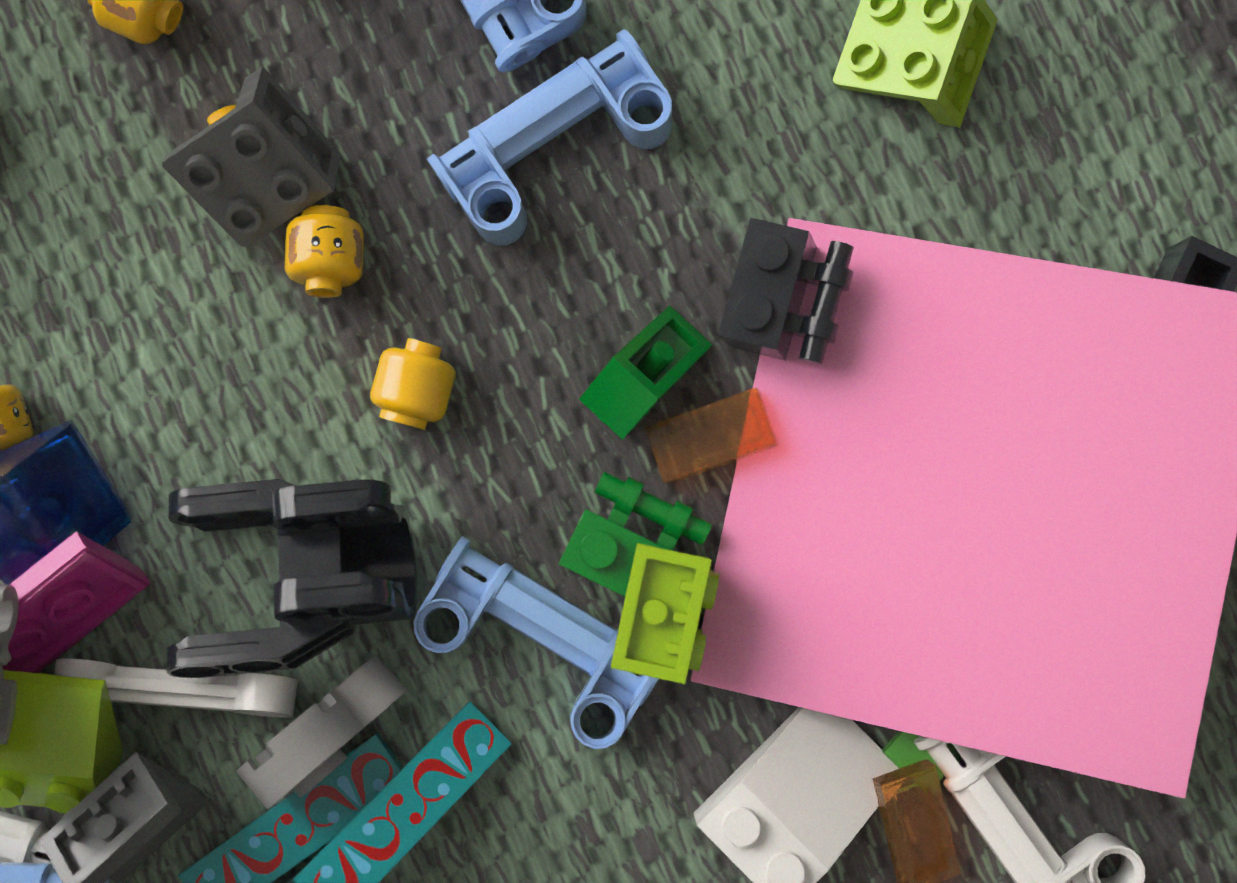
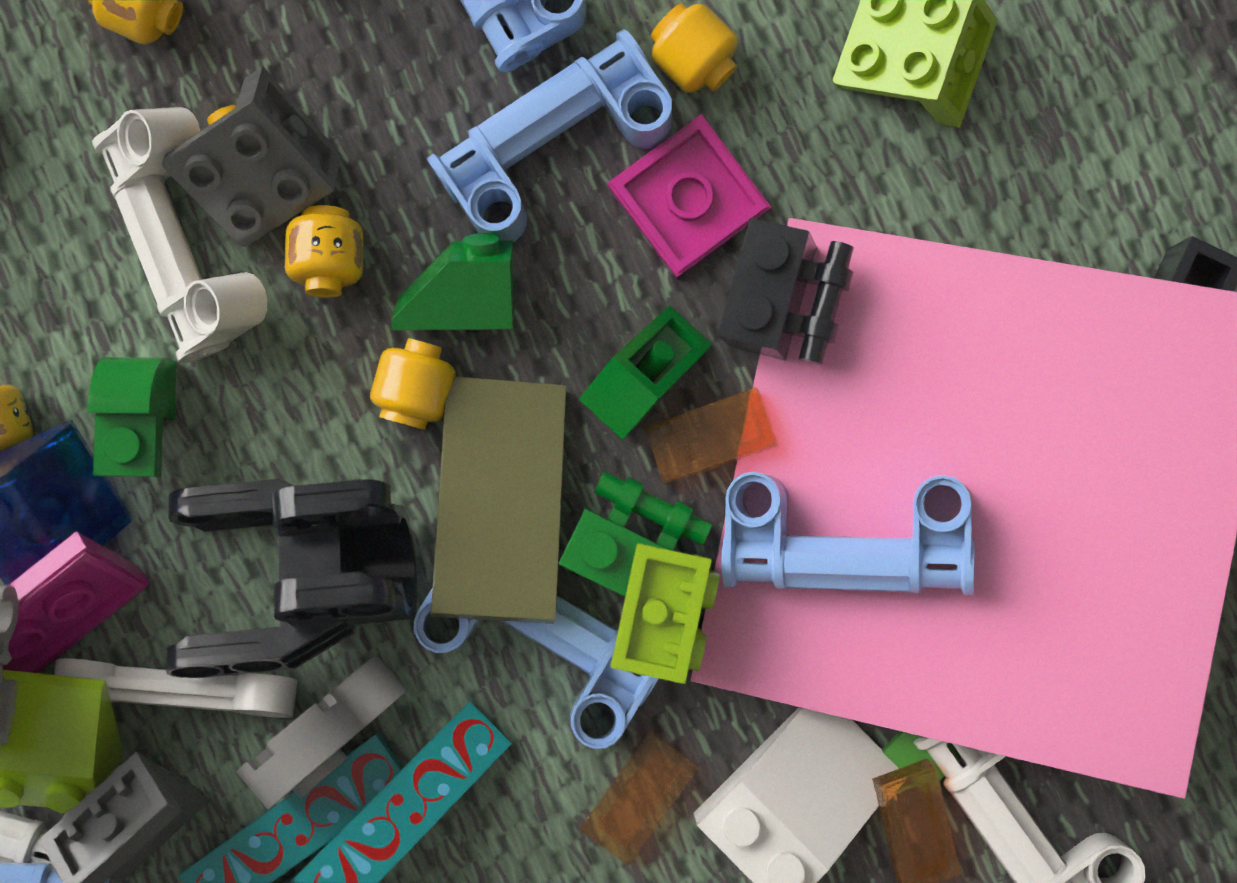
(129, 409): none -> green brick
(200, 311): none -> white piece
(462, 288): none -> green slope
(499, 501): none -> olive tile
(639, 797): none -> clear orange tile
(688, 196): none -> dark pink tile
(694, 48): none -> yellow head
(846, 561): none -> light blue piece

